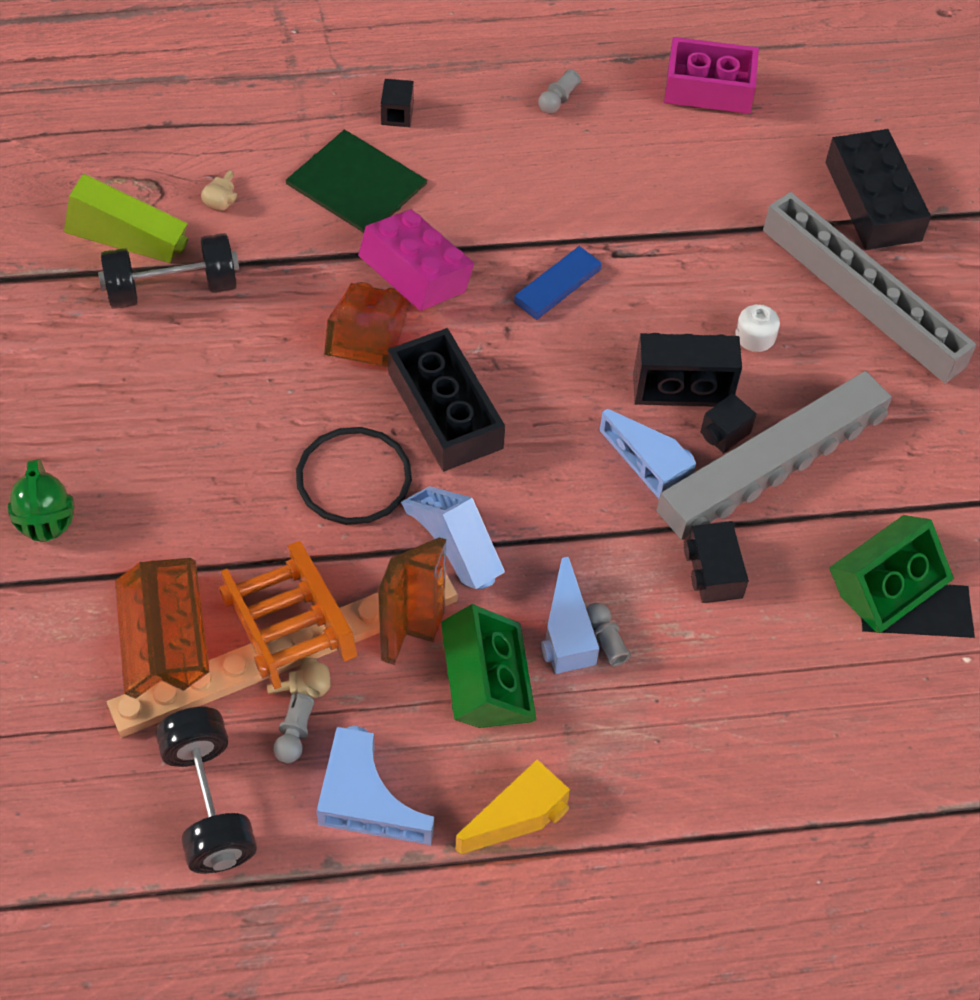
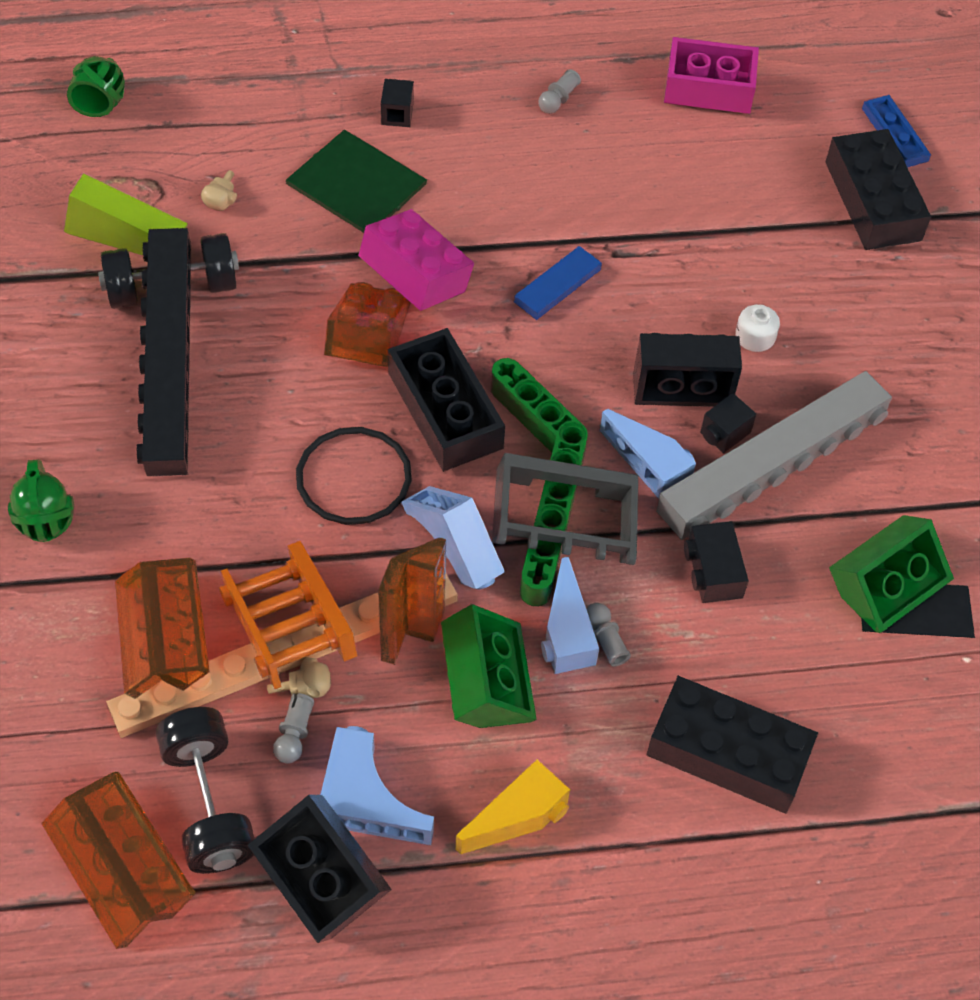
(96, 86): none -> green helmet
(117, 858): none -> clear orange slope
(166, 353): none -> black brick
(319, 867): none -> black brick
(512, 388): none -> green beam
(607, 485): none -> dark grey hinge
(732, 744): none -> black brick
(869, 287): light grey brick -> none
(886, 115): none -> blue tile

